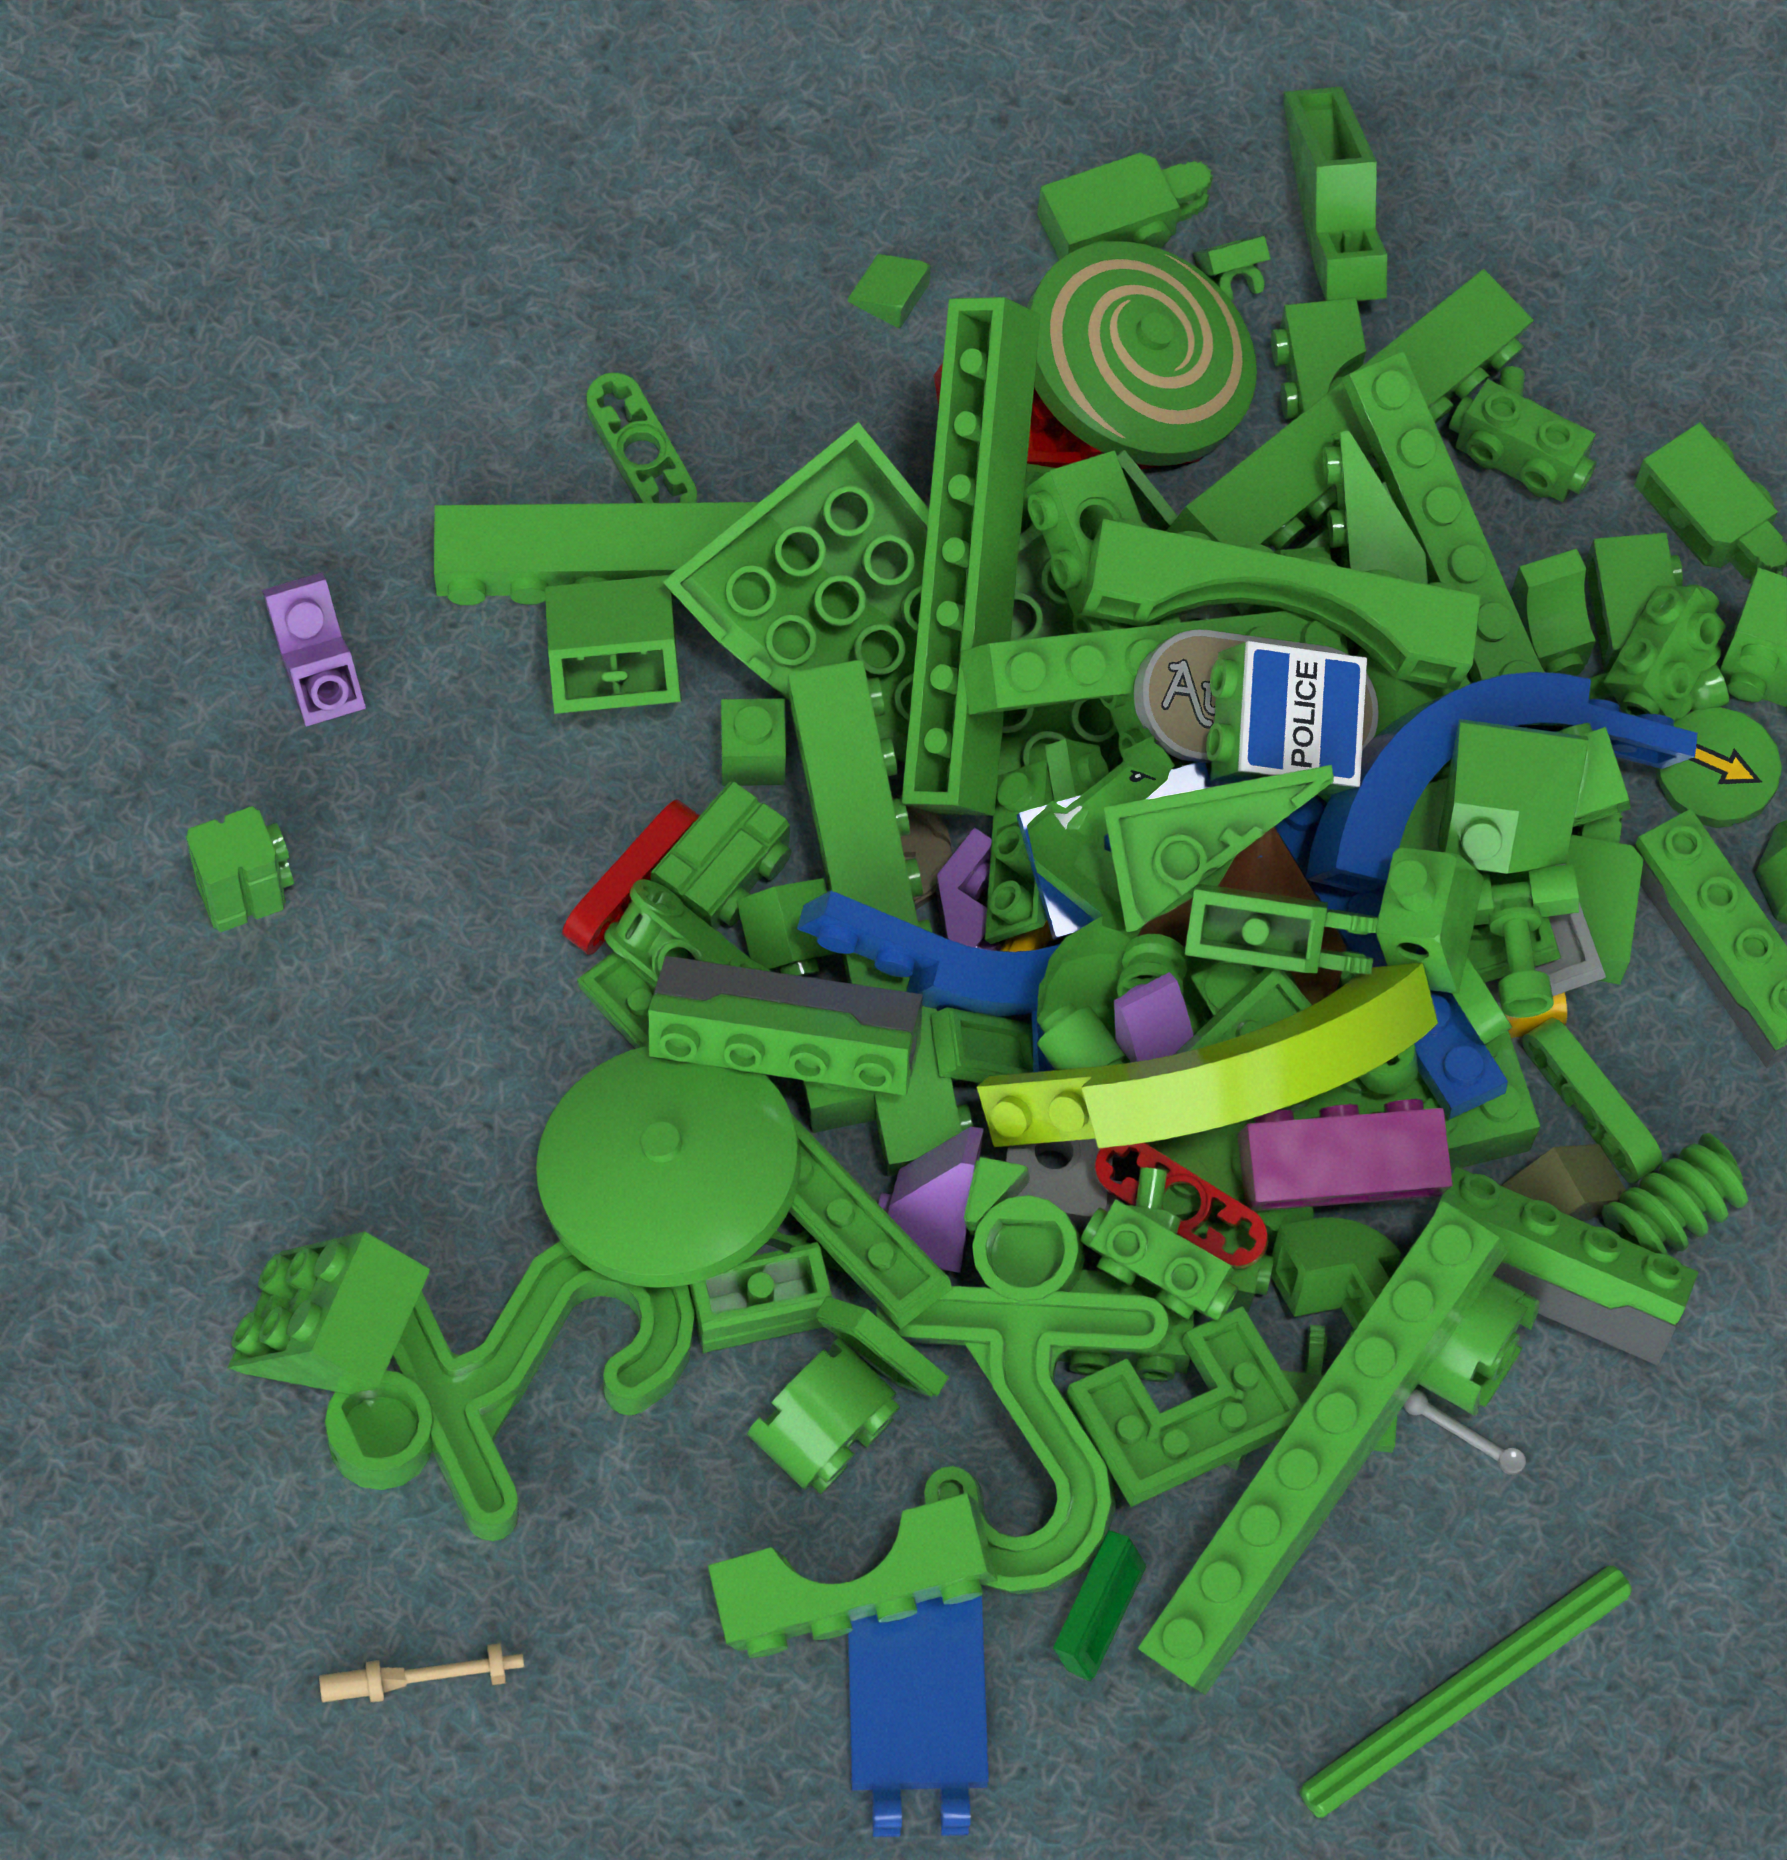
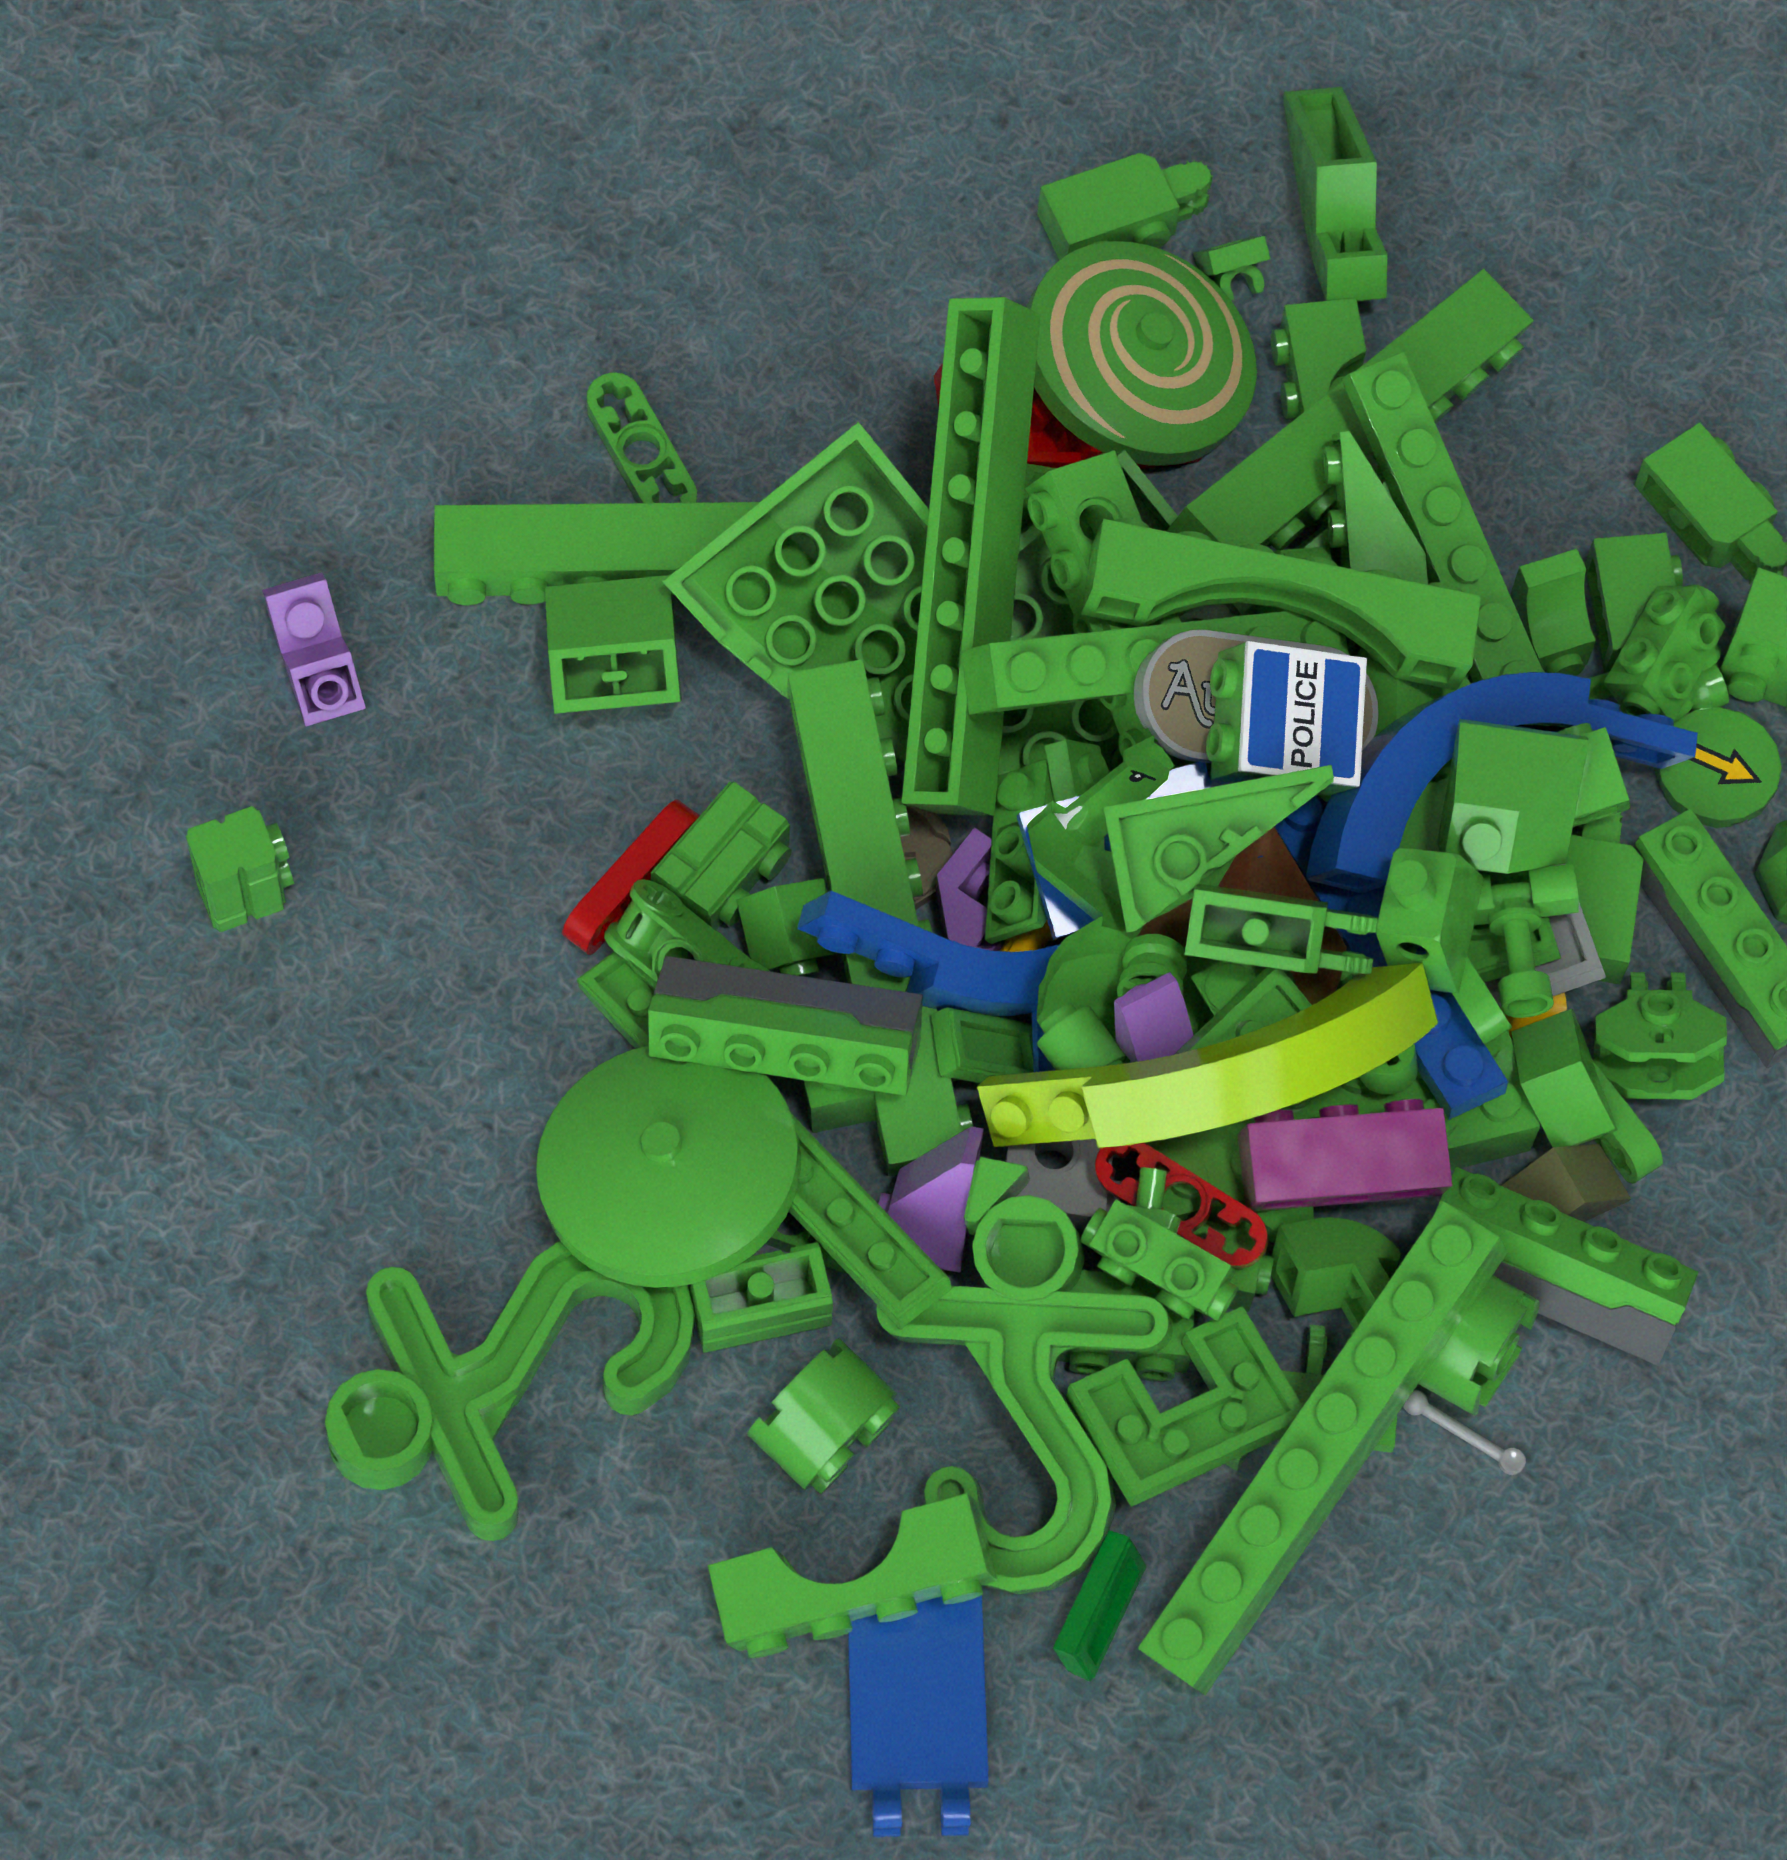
(329, 1314): bright green slope -> none
(376, 1680): tan piece -> none
(753, 741): bright green brick -> none
(881, 1347): bright green tile -> none
(891, 288): bright green slope -> none
(1465, 1691): bright green axle -> none
(1524, 438): bright green brick -> none
(1562, 1080): none -> bright green slope
(1660, 1039): none -> bright green hinge
(1679, 1198): bright green piece -> none

